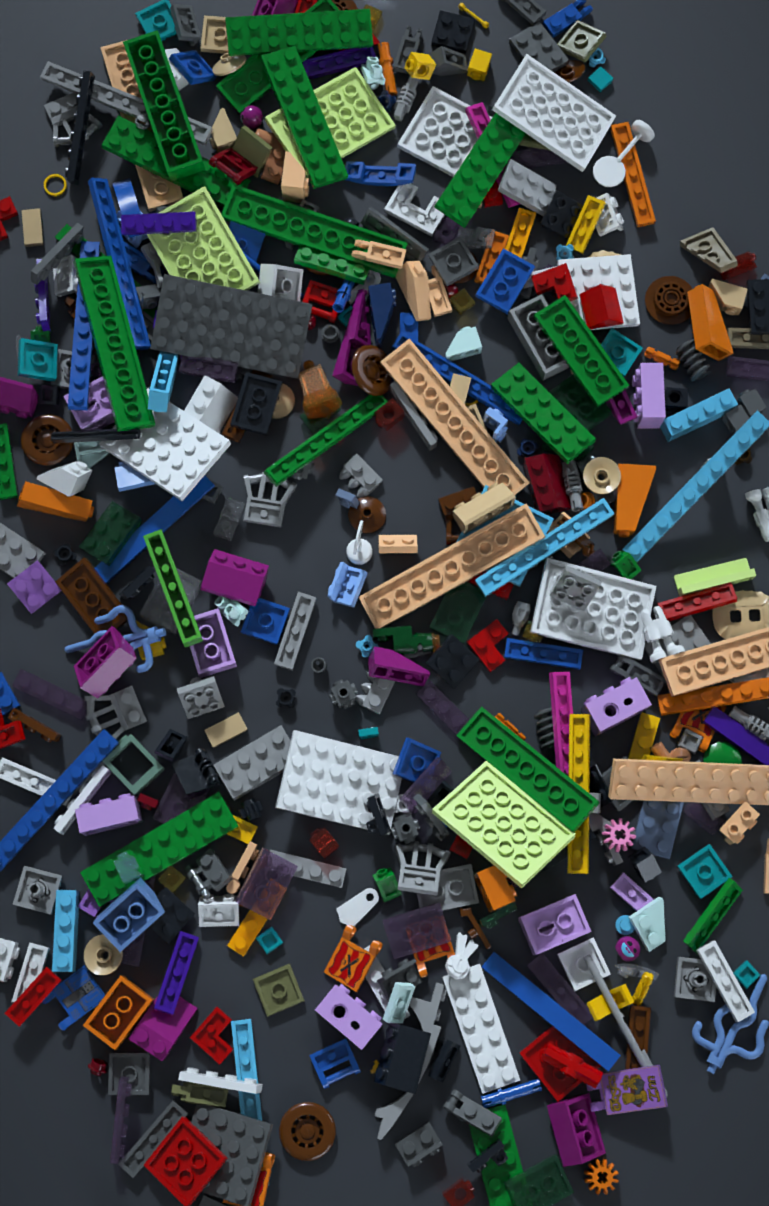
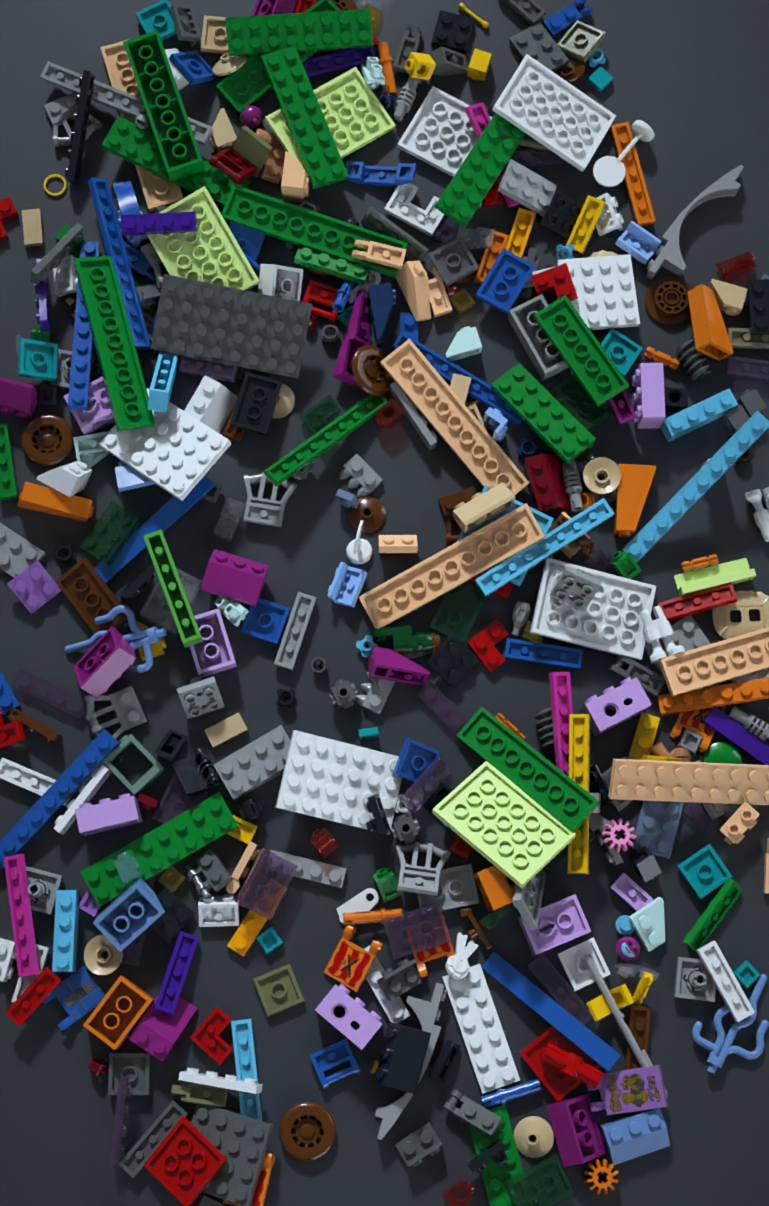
(21, 915): none -> dark pink plate
(94, 435): black axle -> none
(319, 396): clear orange piece -> none
(369, 916): none -> orange pin
(398, 1002): light aqua plate -> none
(424, 808): dark grey hinge -> none
(529, 899): none -> light grey plate
(534, 1126): none -> tan dish
(601, 307): red slope -> none
(635, 1135): none -> medium blue slope
(638, 242): none -> light blue bracket
(669, 252): none -> light grey slope
(699, 563): none -> orange axle
(710, 249): dark tan wing -> none

